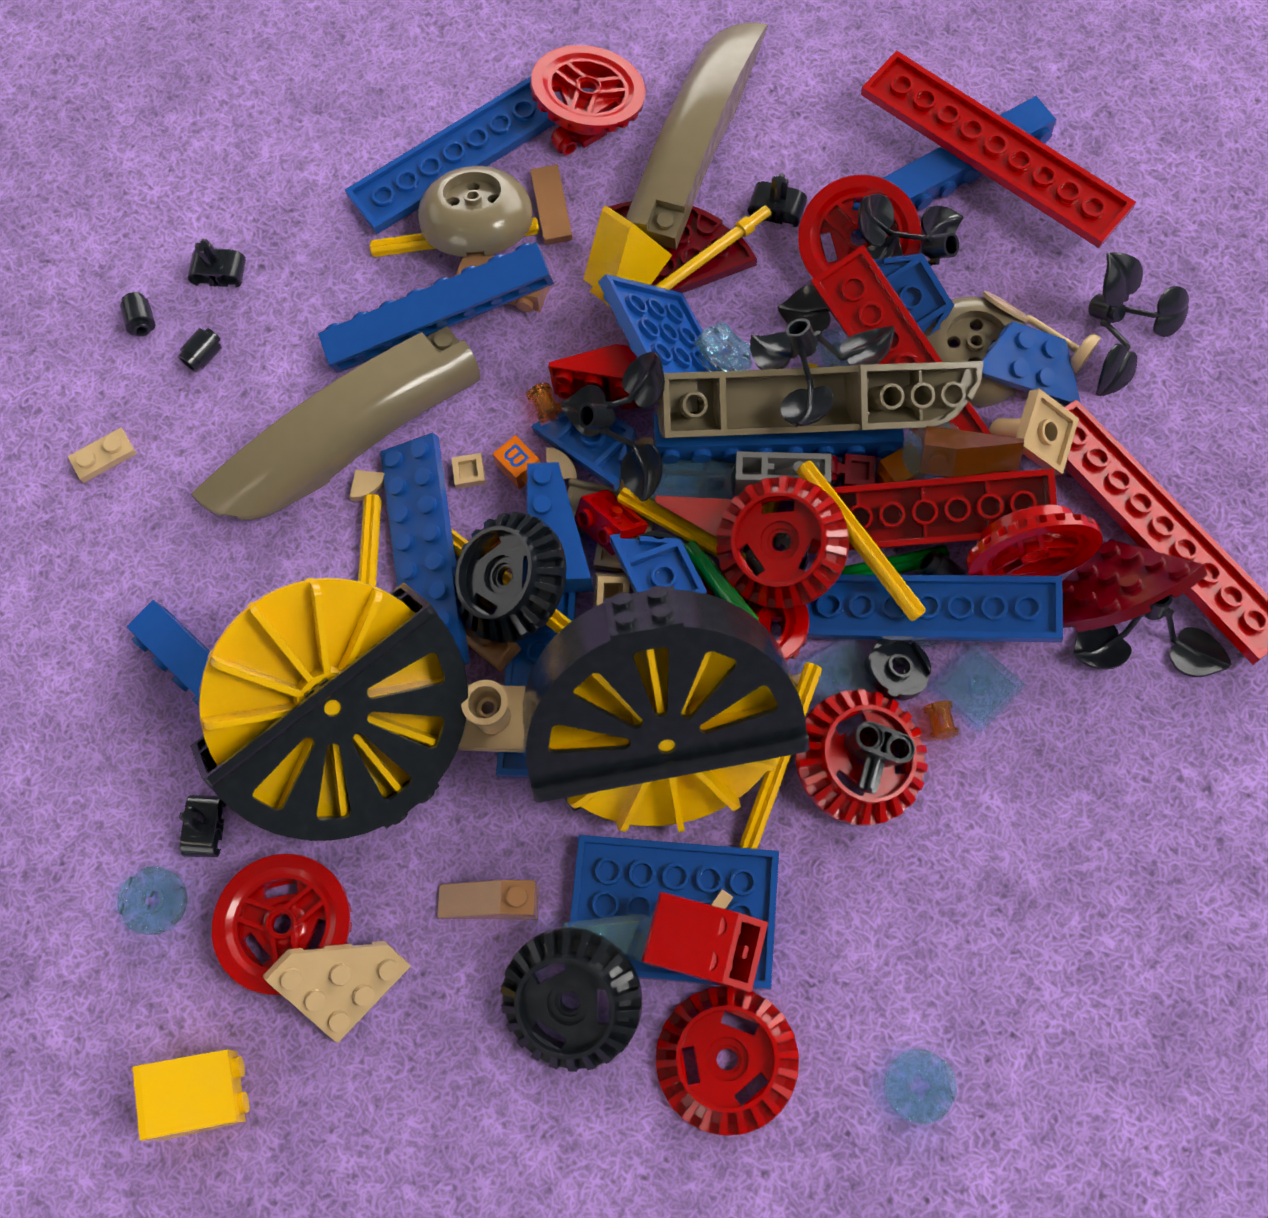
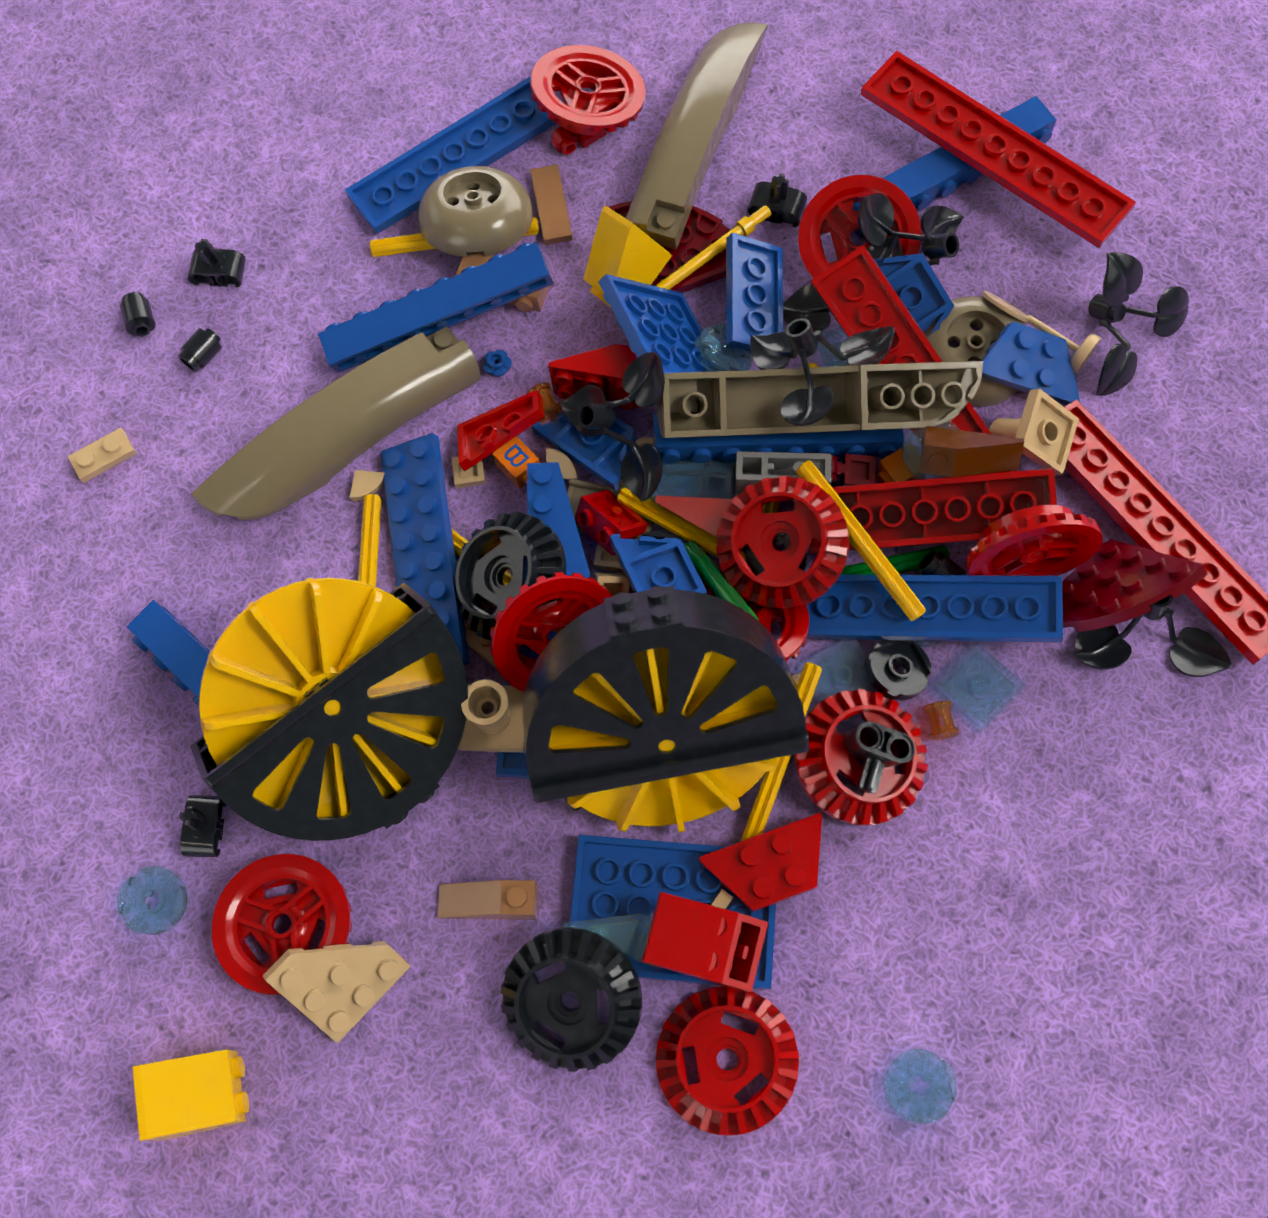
(496, 427): none -> red wing
(500, 369): none -> blue plate
(529, 625): none -> red gear
(752, 290): none -> blue plate
(770, 864): none -> red wing

